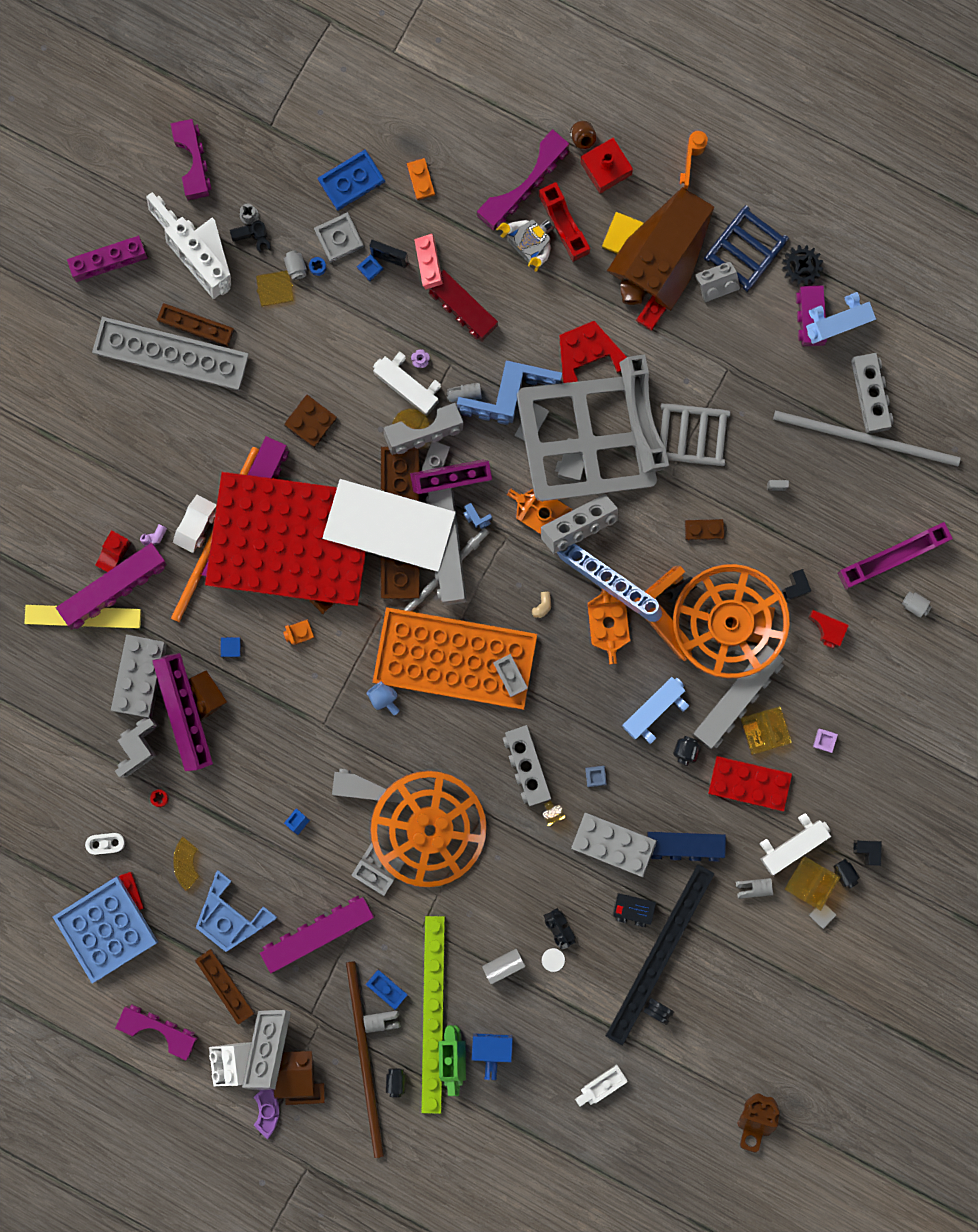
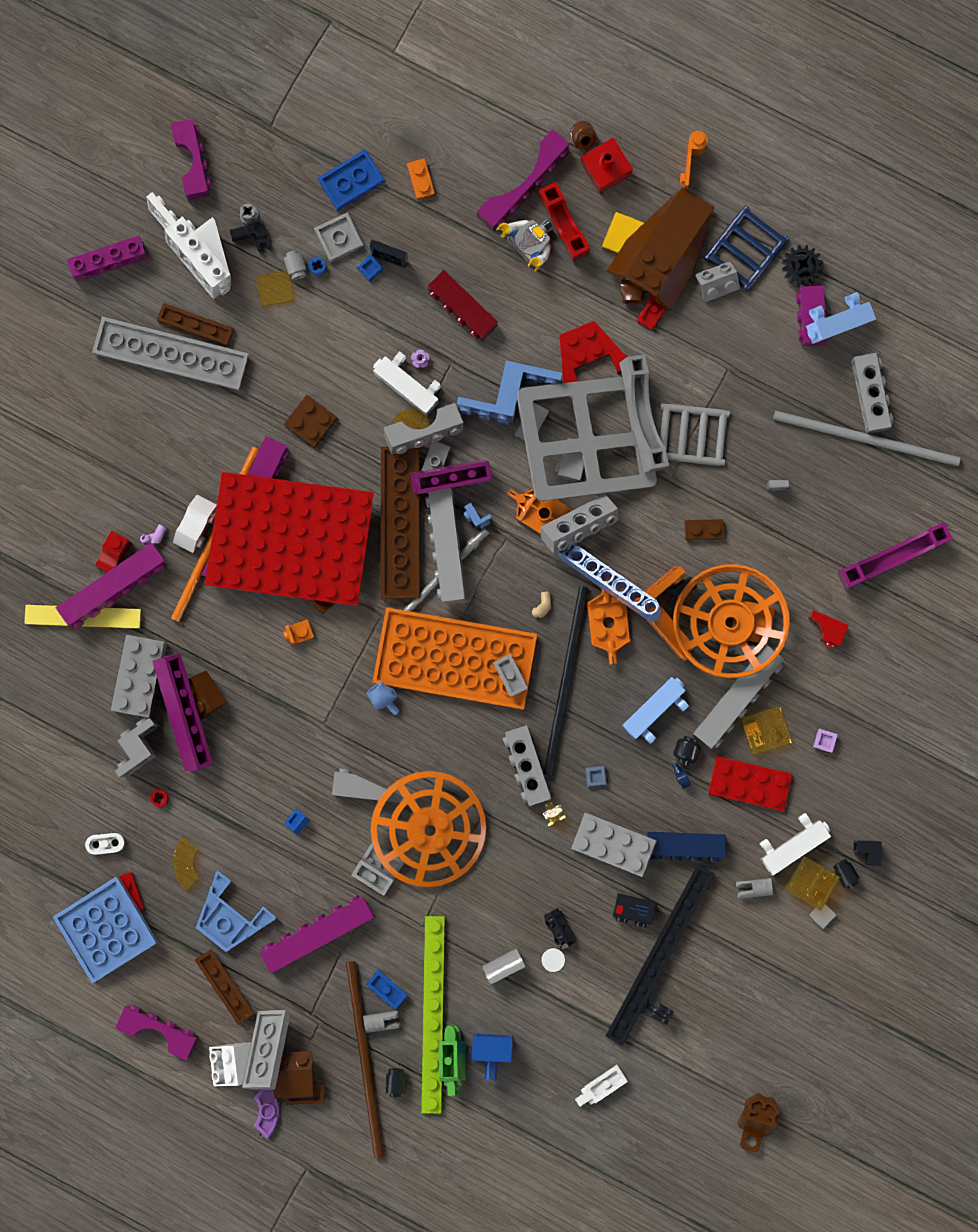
(231, 647): blue tile -> none
(389, 525): white sticker -> none
(428, 261): coral plate -> none
(468, 391): light grey hinge -> none
(565, 681): none -> black piece
(681, 776): none -> dark blue piece
(799, 586): black piece -> none
(916, 604): light grey brick -> none

